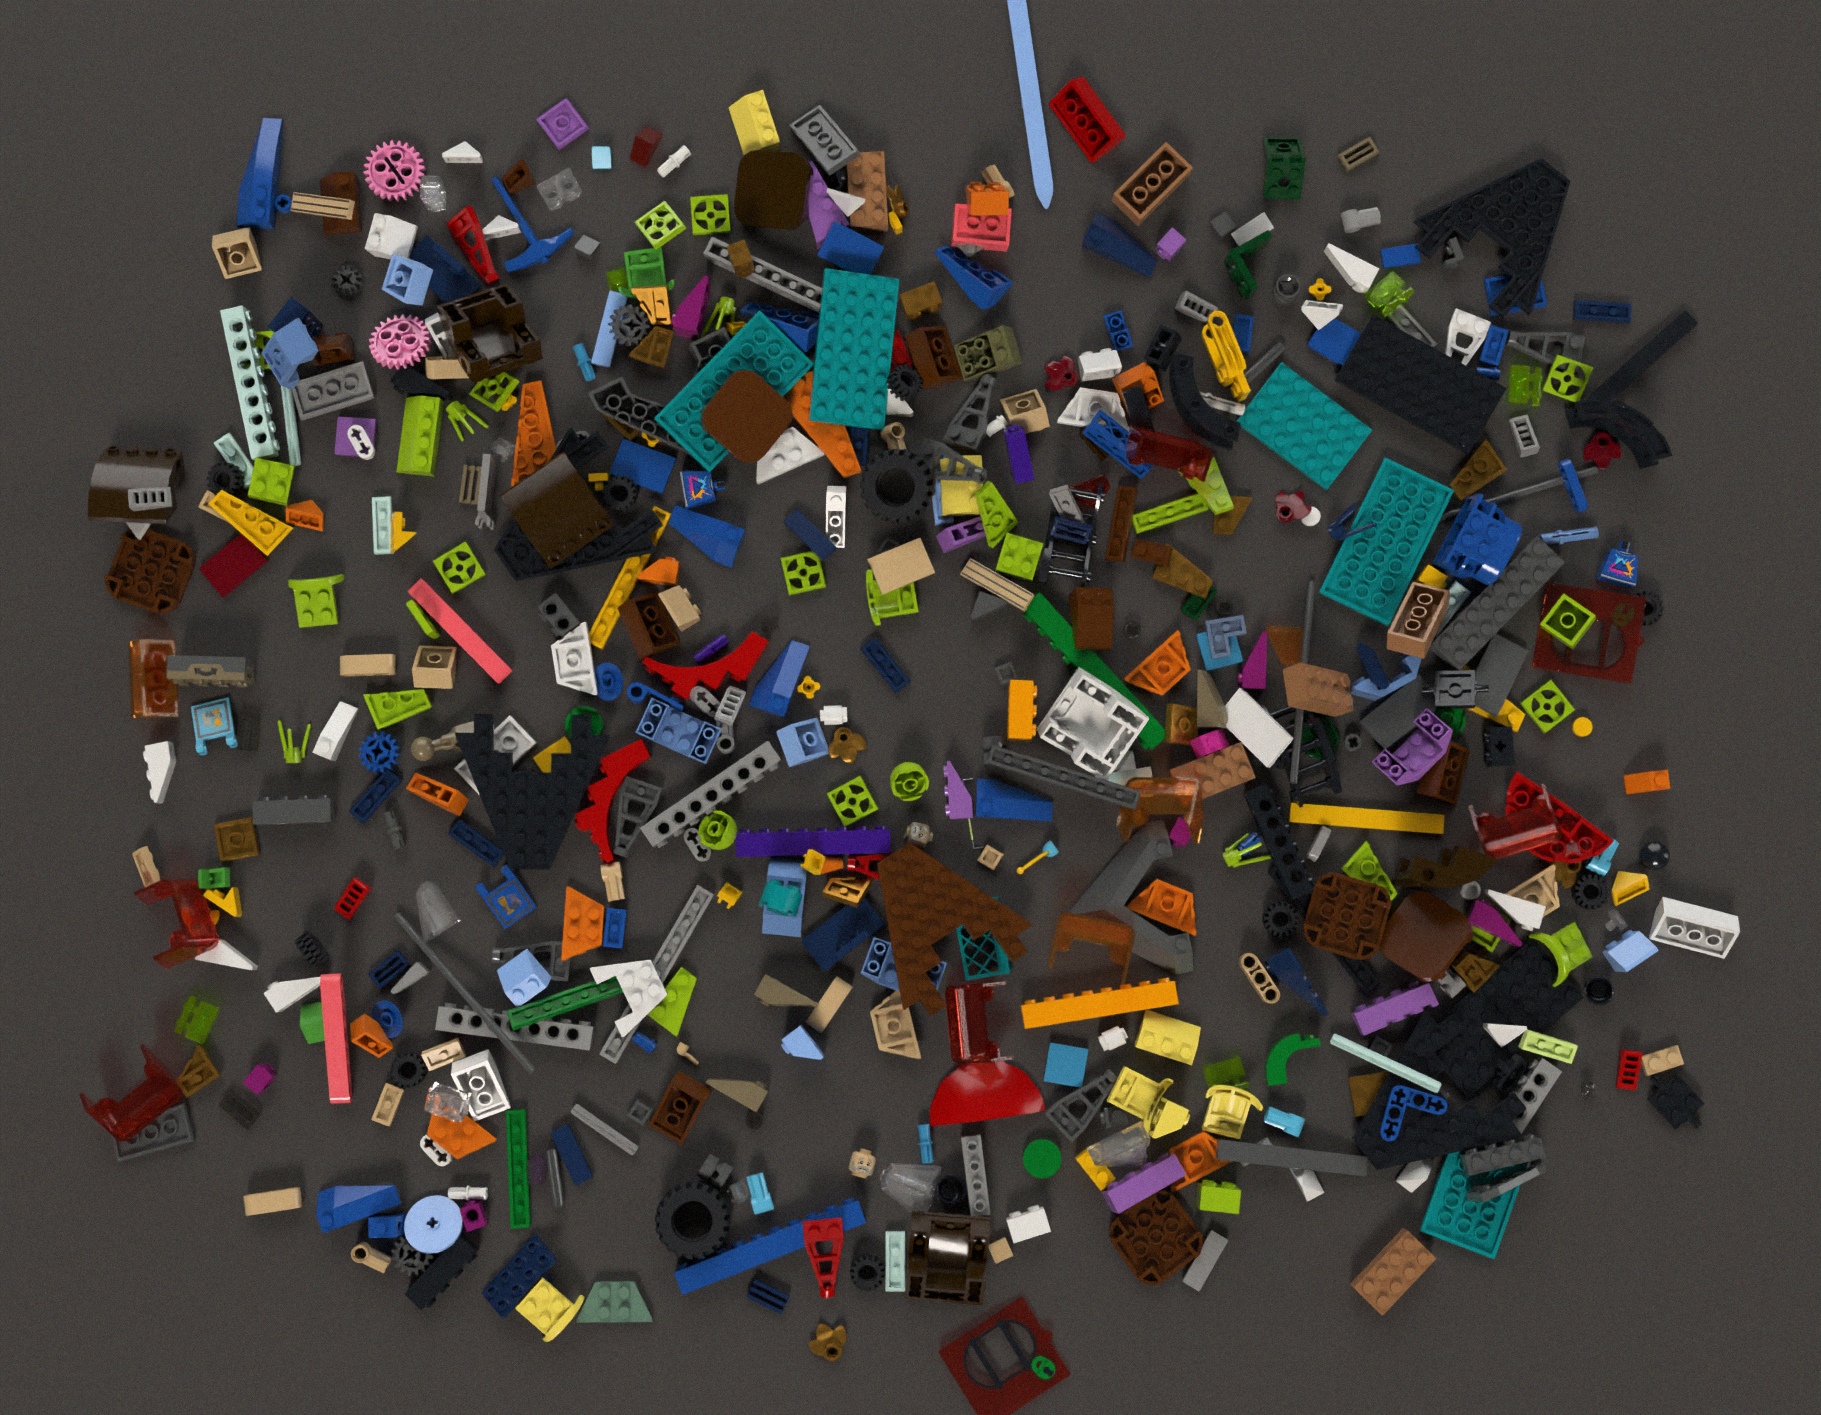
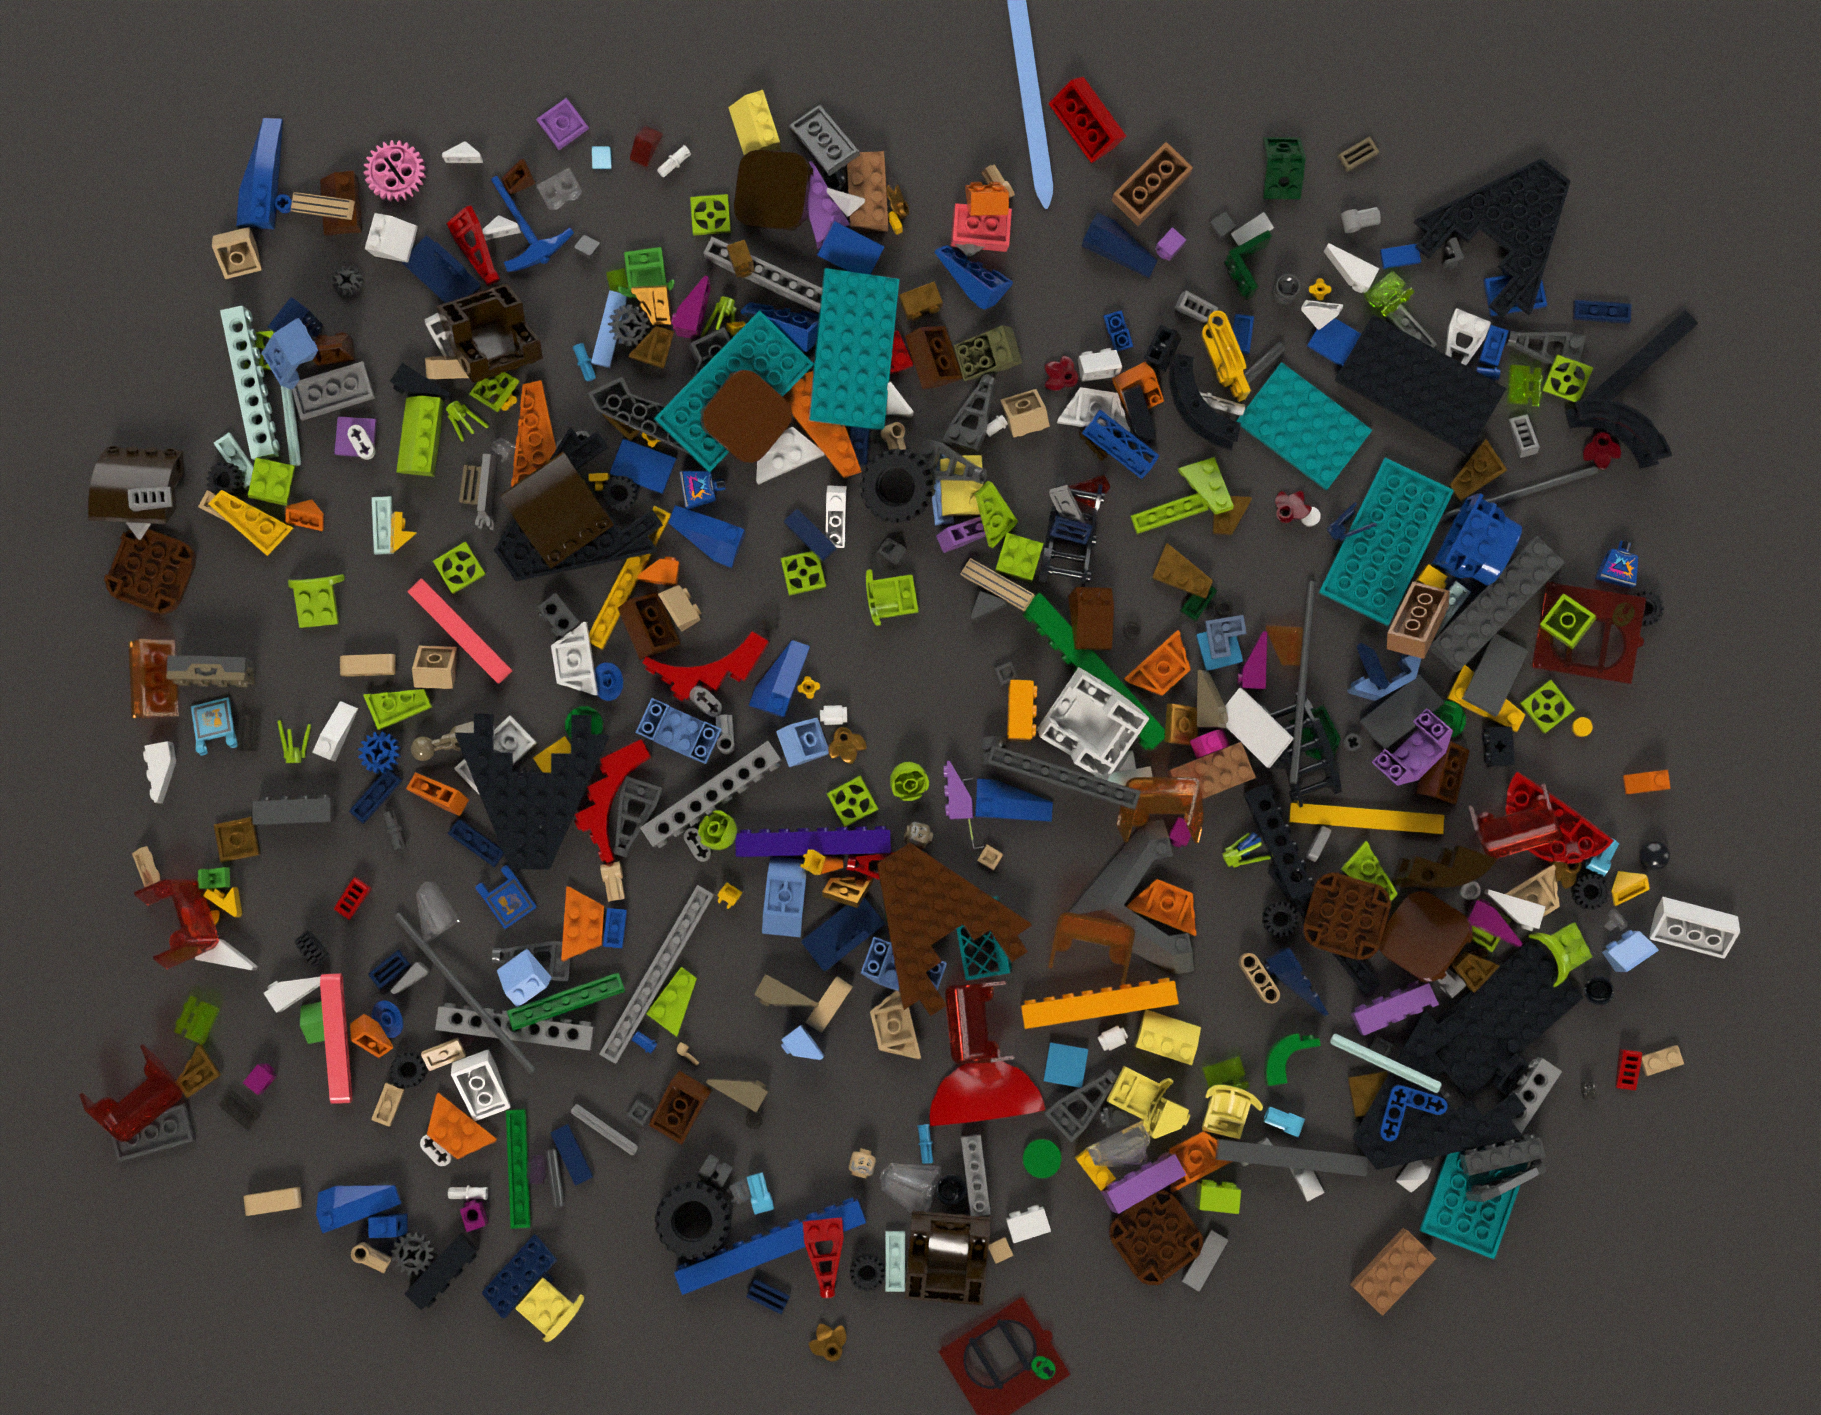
(233, 565): dark red tile -> none
(400, 341): bright pink gear -> none
(407, 280): light blue slope -> none
(421, 1216): light blue piece -> none
(422, 619): lime piece -> none
(433, 193): clear brick -> none
(447, 1102): clear brick -> none
(614, 1303): sand green wing -> none
(638, 692): blue door -> none
(640, 985): white wing -> none
(668, 235): lime piece -> none
(710, 649): dark purple axle -> none
(733, 700): light grey slope -> none
(780, 899): teal brick -> none
(885, 665): dark blue tile -> none
(899, 388): black tyre -> none
(901, 566): tan tile -> none
(1018, 454): dark purple slope -> none
(1048, 850): hinge -> none
(1121, 523): reddish brown tile -> none
(1151, 552): reddish brown plate -> none
(1168, 452): clear red windscreen -> none
(1318, 689): medium nougat brick -> none
(1455, 689): black plate -> none
(1504, 1033): white slope -> none
(1548, 1046): yellowish green plate -> none
(1571, 535): medium blue pin -> none
(1572, 485): blue beam -> none
(1675, 1101): black plate -> none

